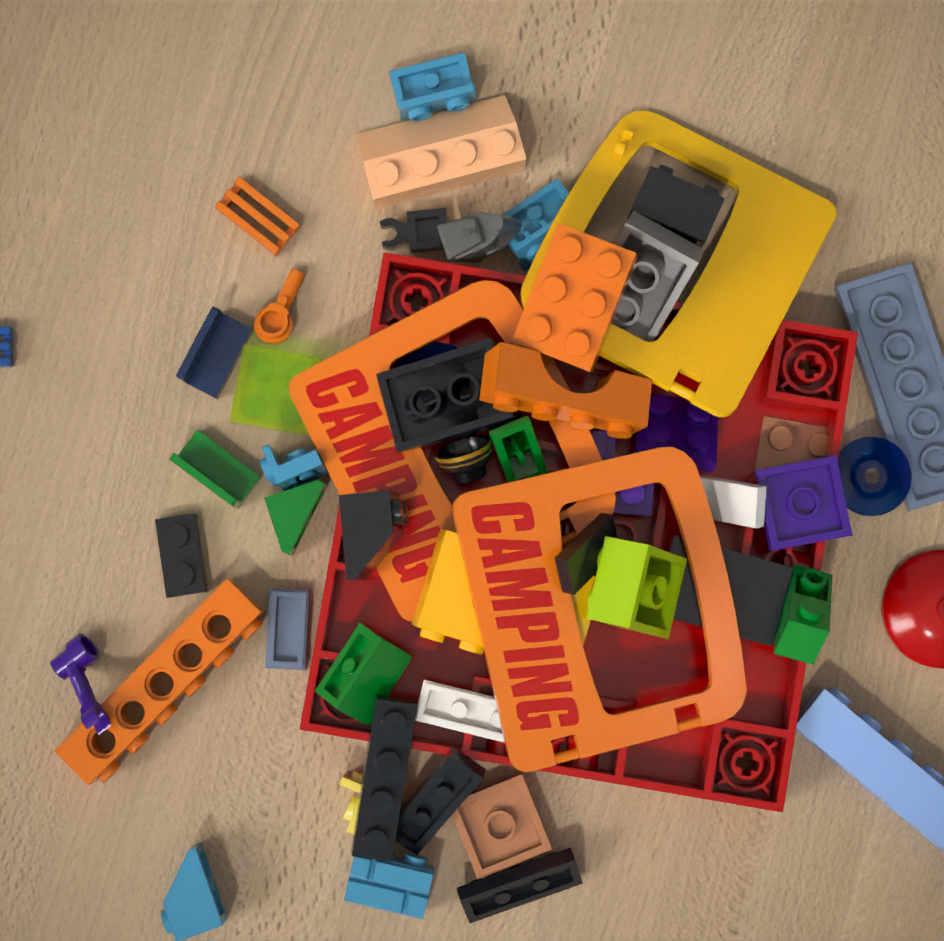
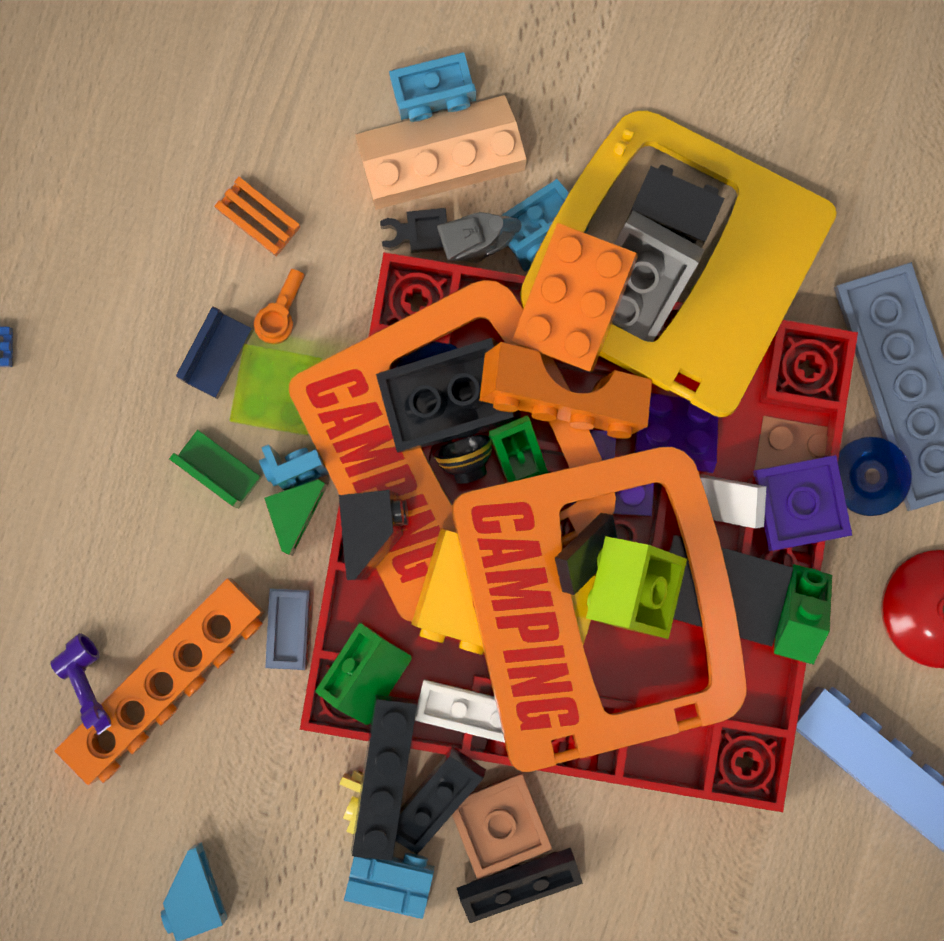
(181, 555): black plate -> none

